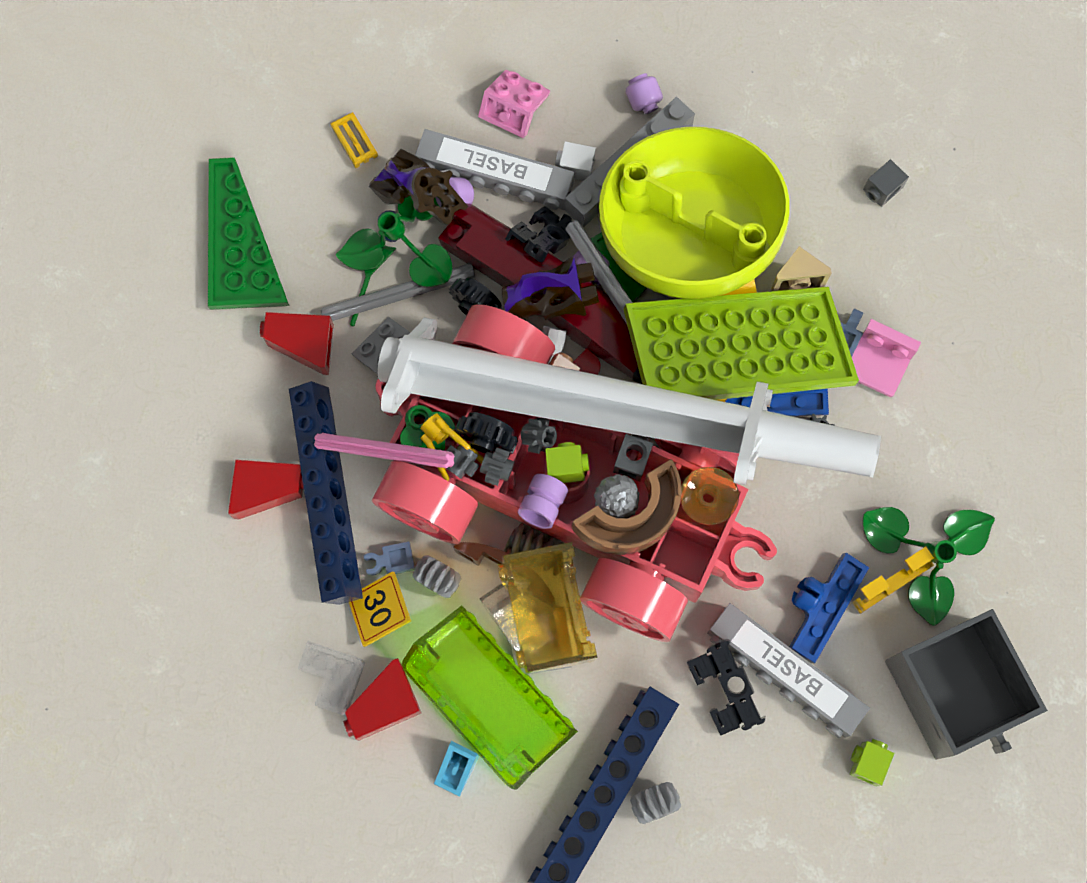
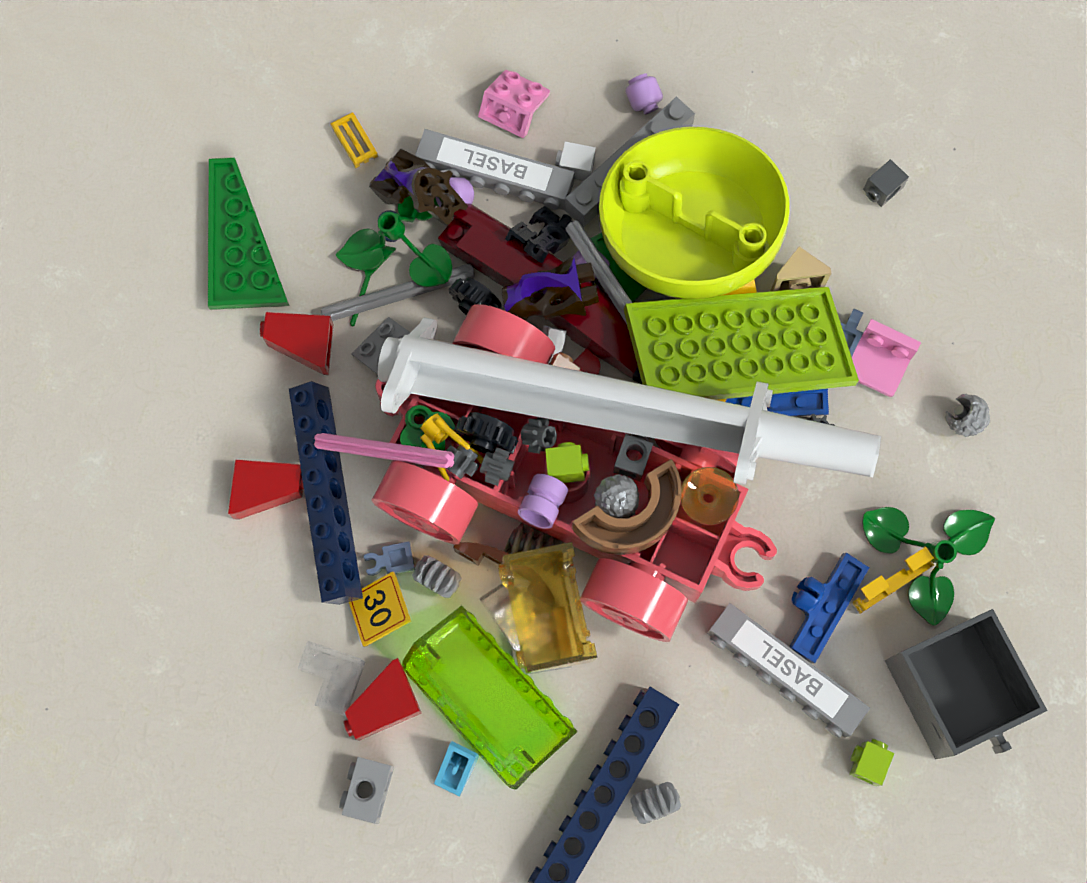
(369, 808): none -> light grey brick
(723, 662): black piece -> none
(970, 416): none -> light grey piece

